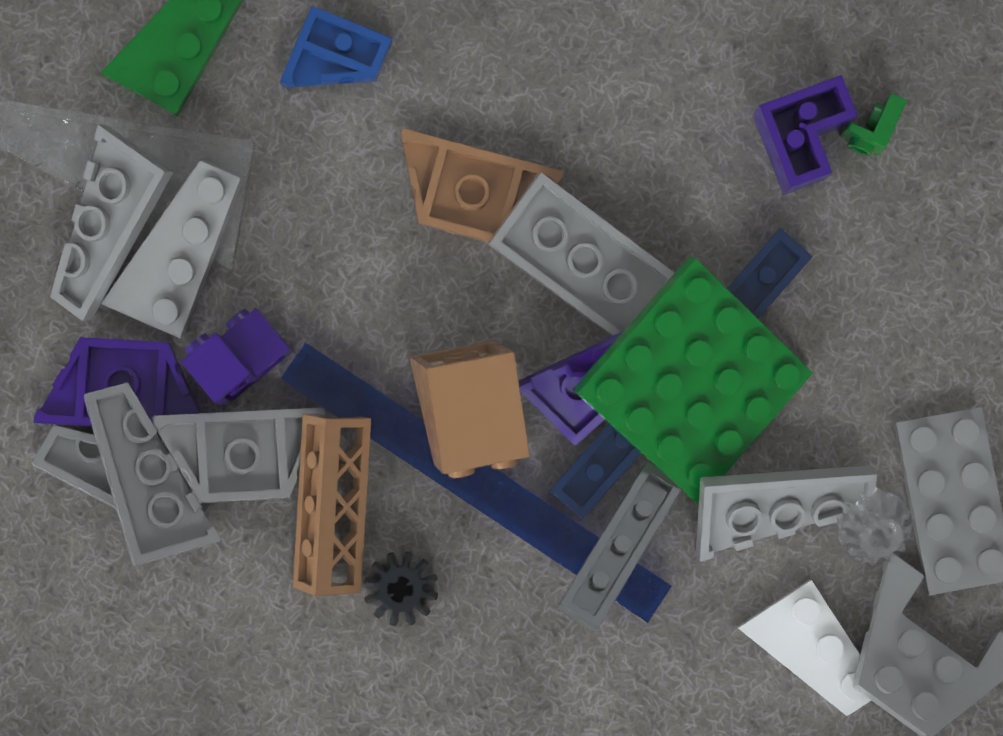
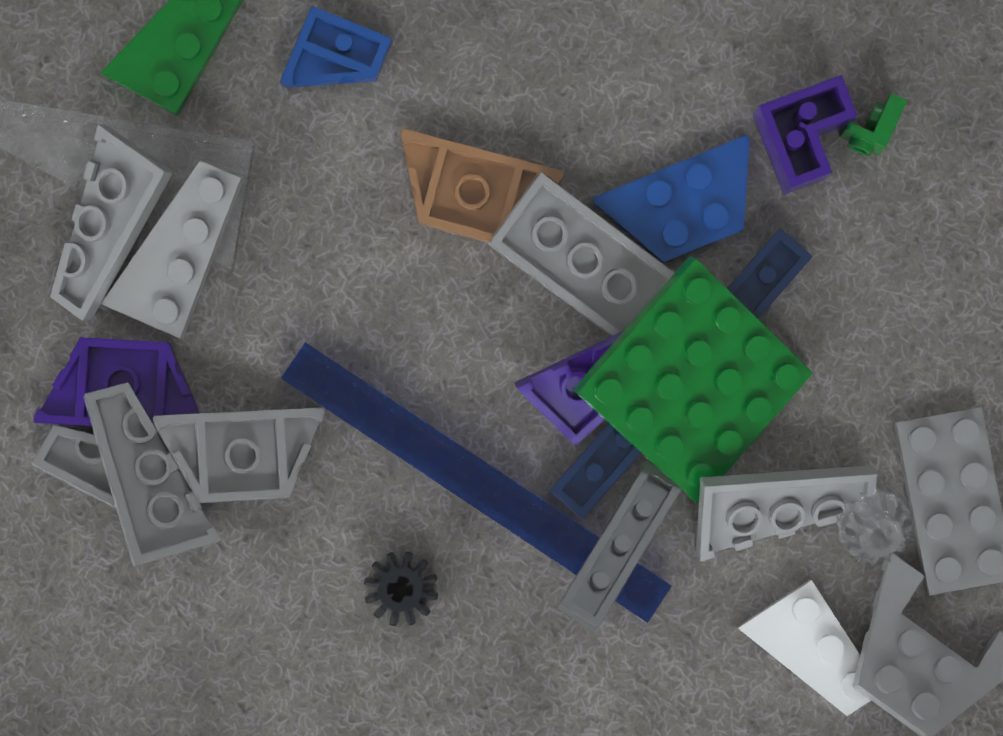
(237, 359): dark purple brick -> none
(318, 502): medium nougat fence -> none
(471, 407): medium nougat slope -> none
(684, 203): none -> blue wing

